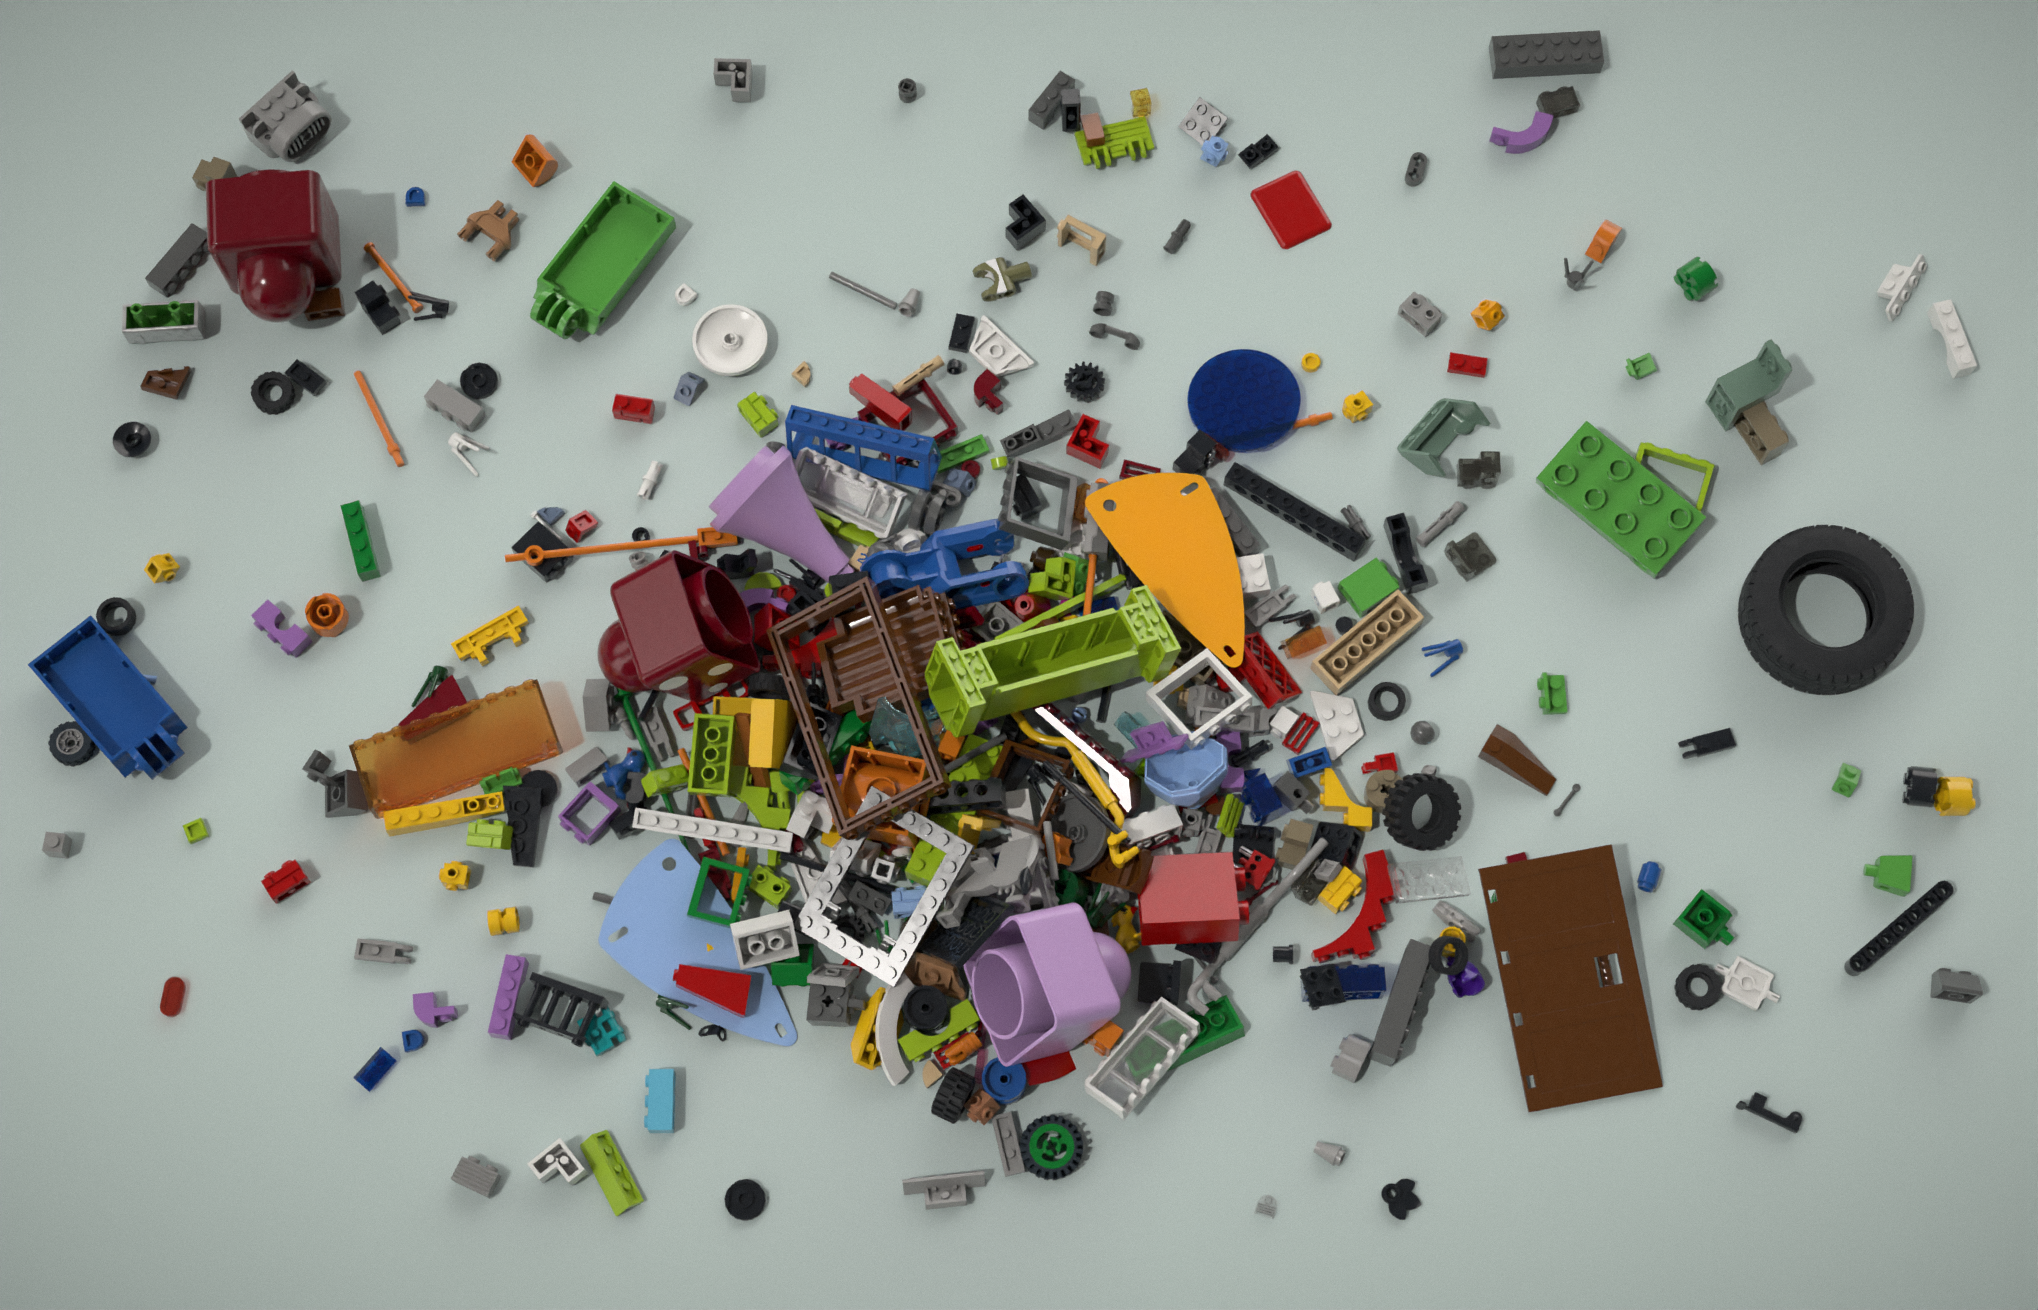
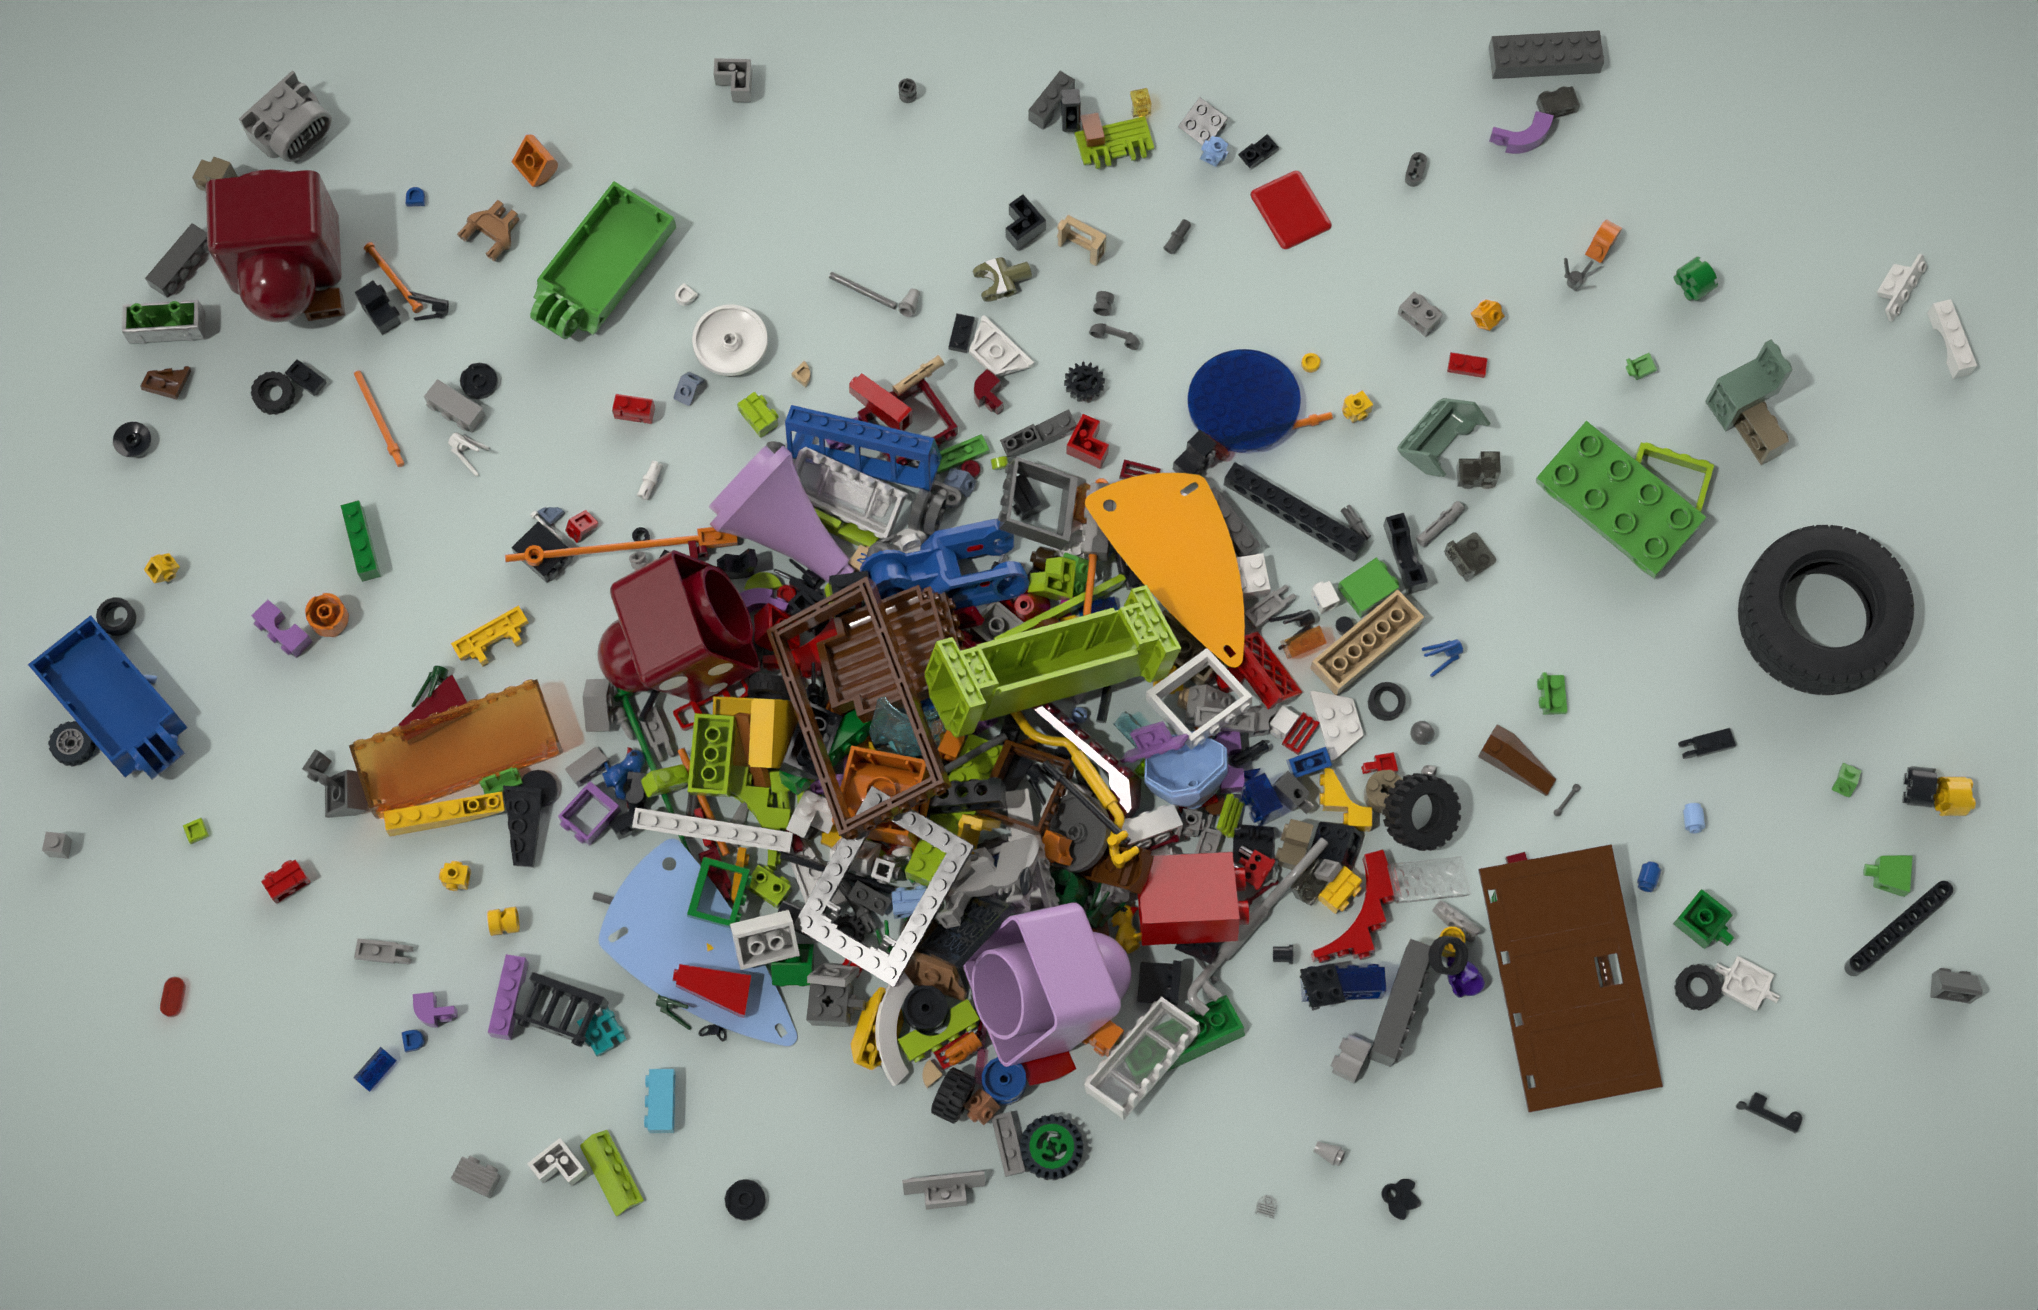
(489, 835): lime brick -> none
(954, 367): black hinge -> none
(1050, 851): light grey bar -> none
(1694, 818): none -> light blue brick

